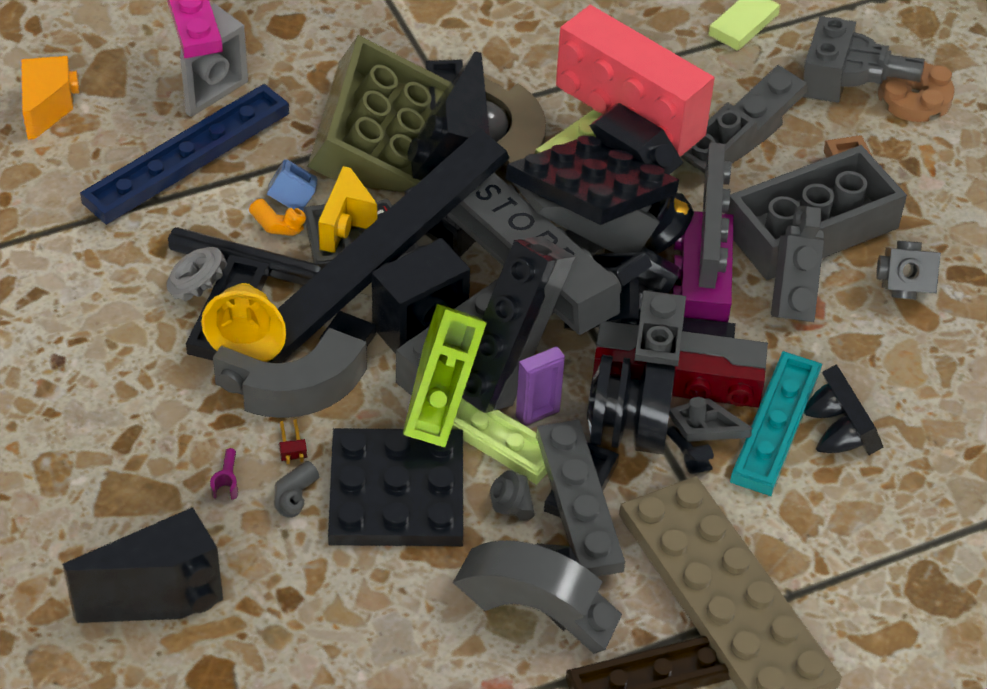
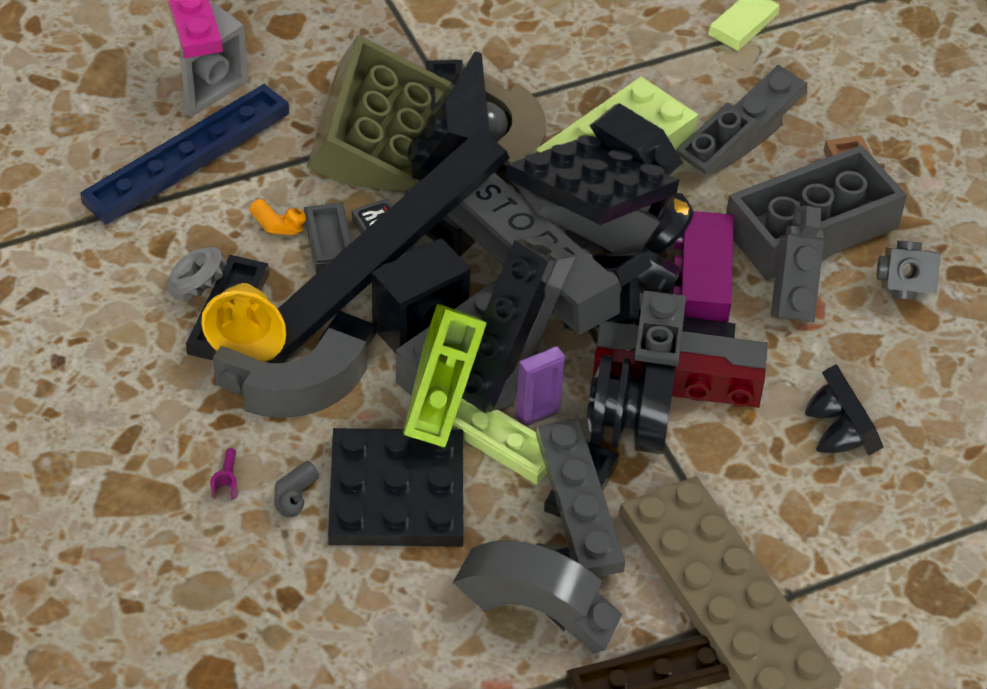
(46, 92): light orange slope -> none
(147, 574): black slope -> none
(280, 266): black axle -> none
(292, 185): medium blue slope -> none
(292, 449): dark red piece -> none
(346, 207): yellow slope -> none
(512, 495): dark grey plate -> none
(613, 64): coral brick -> none
(695, 458): black hand -> none
(707, 421): dark grey piece -> none
(714, 227): dark grey plate -> none
(776, 423): teal tile -> none
(851, 59): dark grey brick -> none
(933, 98): medium nougat plate -> none

